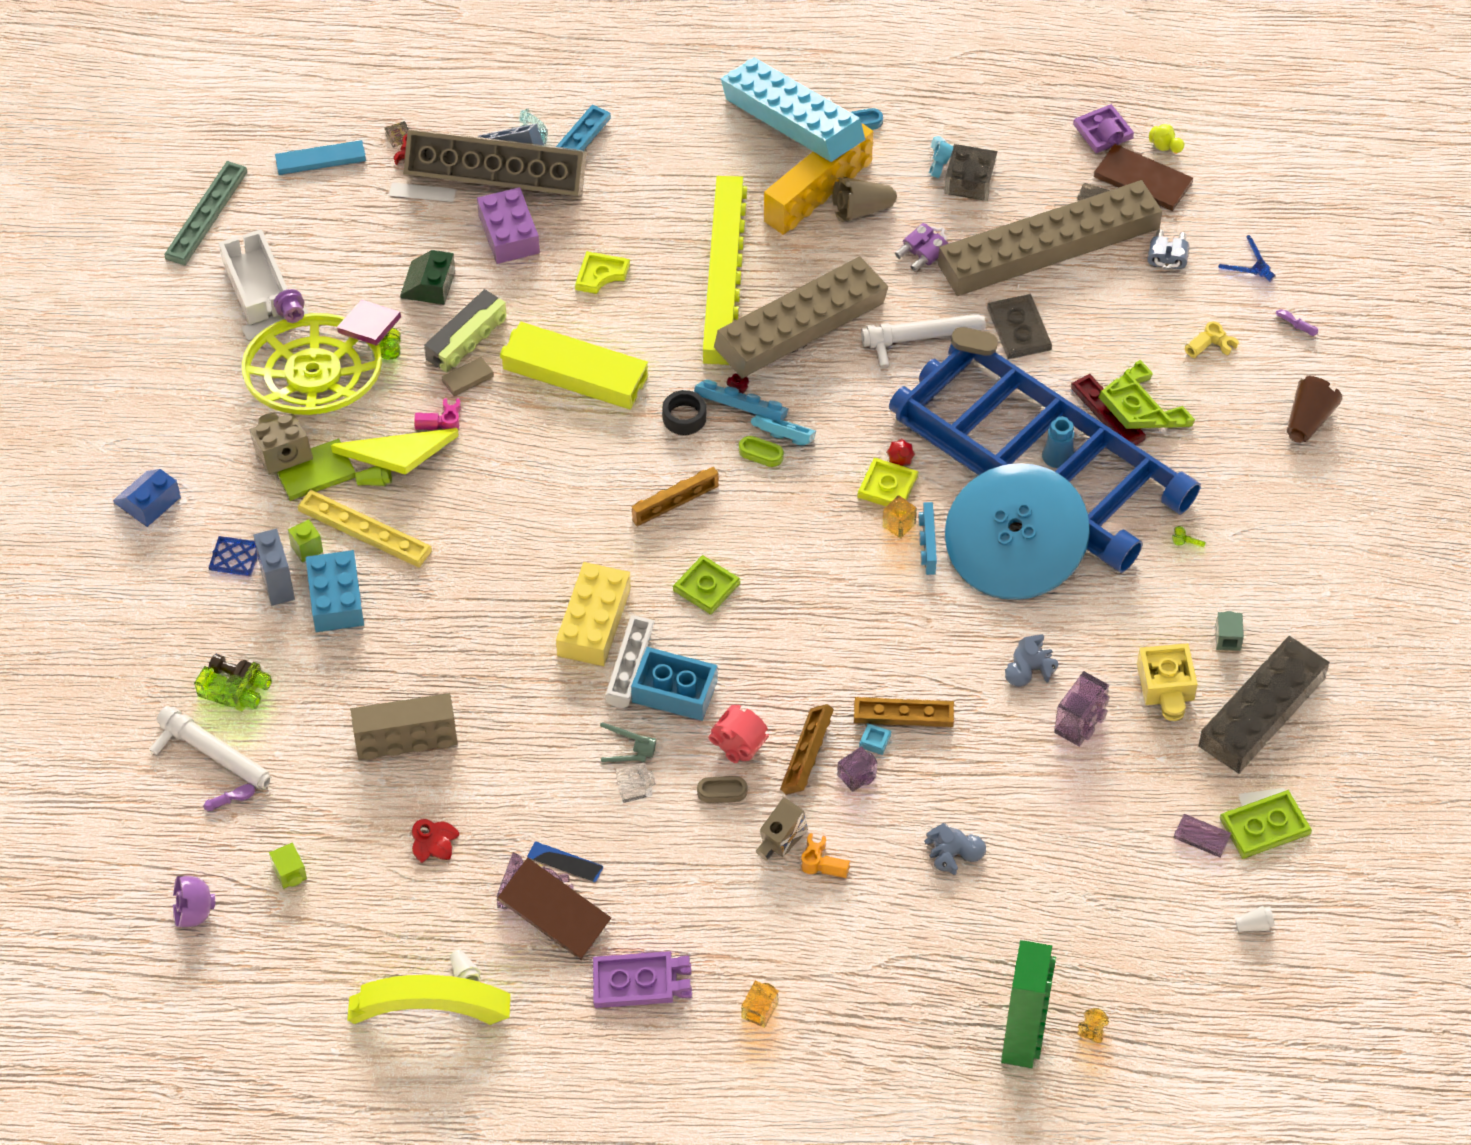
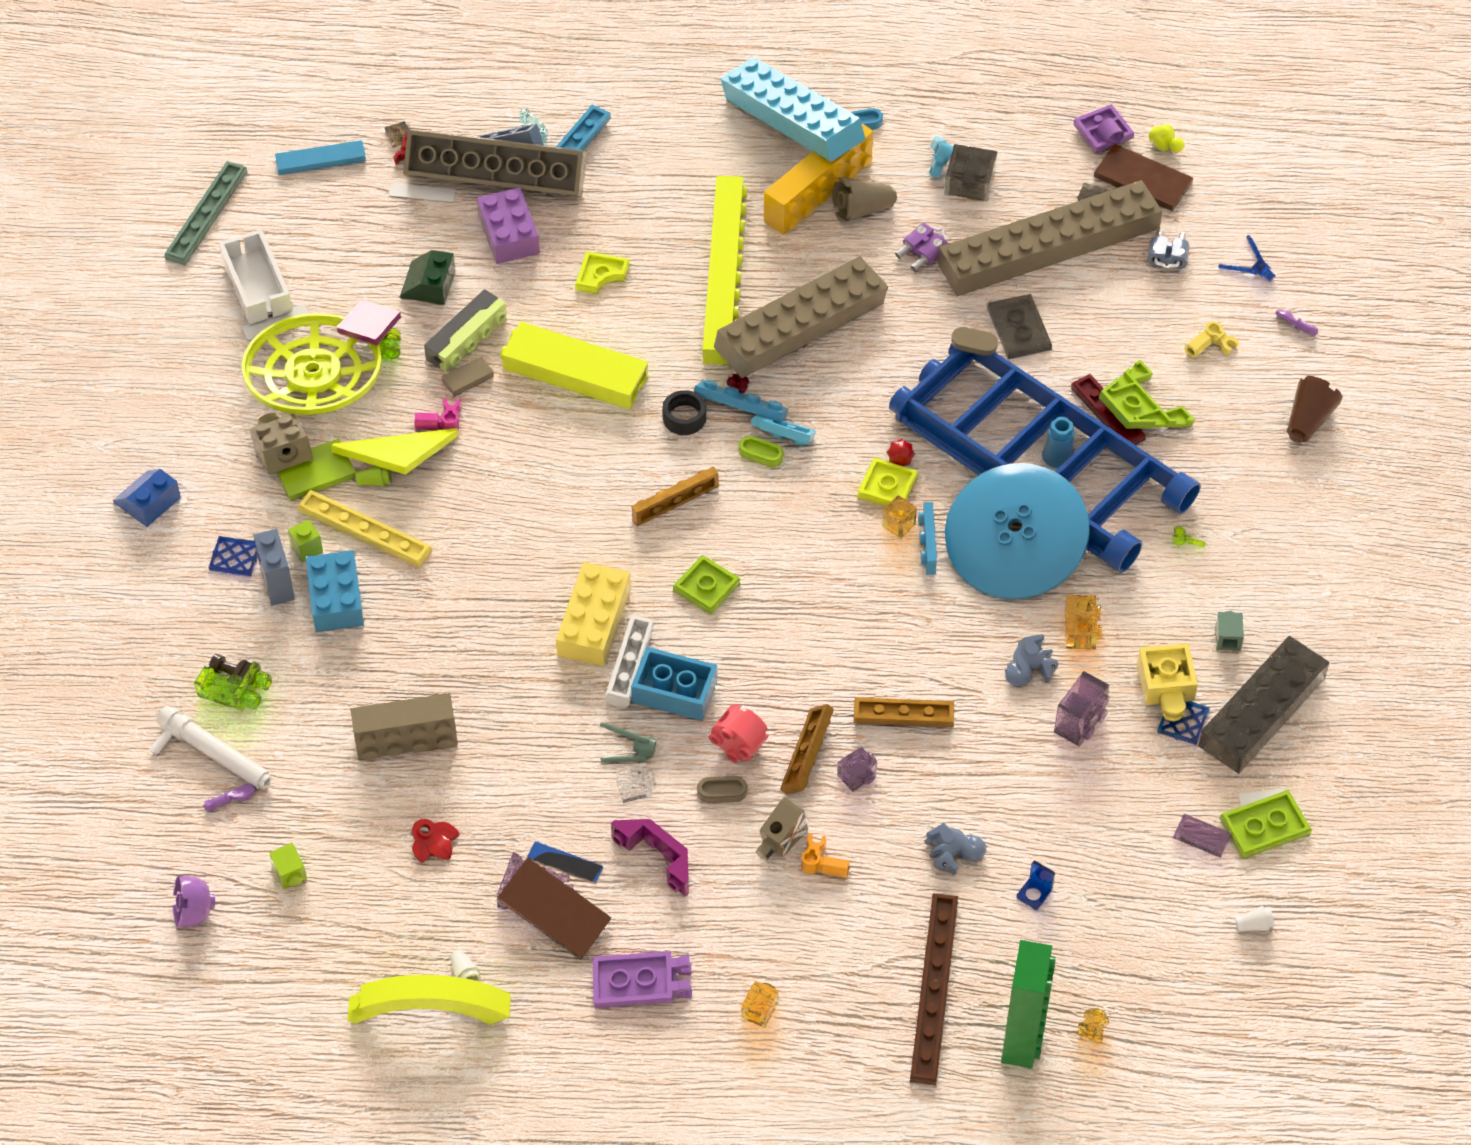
(290, 305): medium lavender piece -> none
(632, 831): none -> magenta slope
(875, 739): medium azure tile -> none
(887, 334): white cylinder -> none
(934, 989): none -> reddish brown tile
(1040, 879): none -> clear blue bracket
(1079, 622): none -> clear yellow brick
(1178, 734): none -> clear blue window

